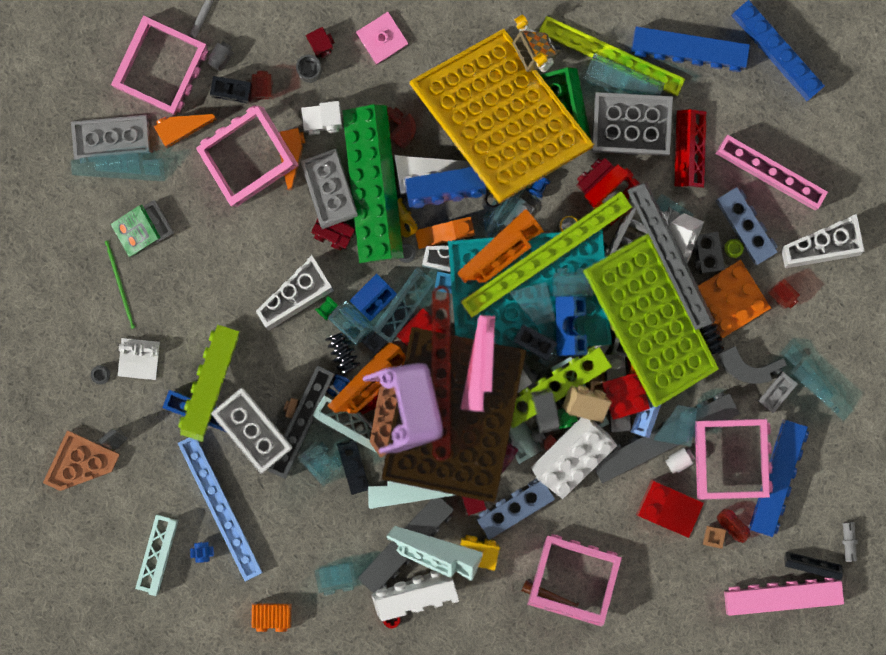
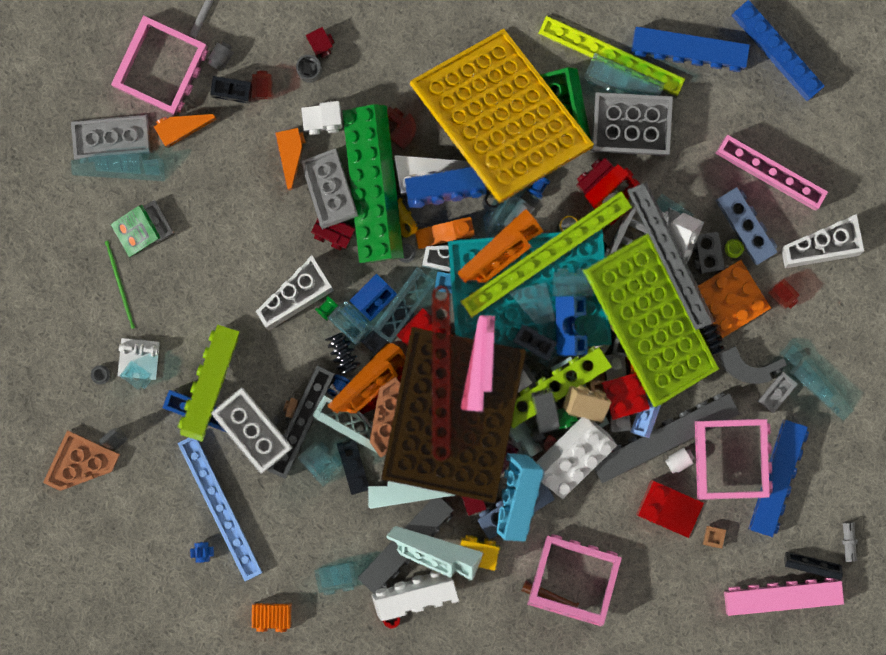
(129, 371): none -> clear light blue brick
(163, 556): light aqua fence -> none
(264, 181): bright pink window -> none
(382, 38): bright pink plate -> none
(416, 405): lavender windscreen -> none
(519, 497): none -> medium azure wedge
(534, 47): torso -> none
(678, 427): clear light blue wing -> none
(687, 148): red fence -> none
(733, 525): clear red plate -> none

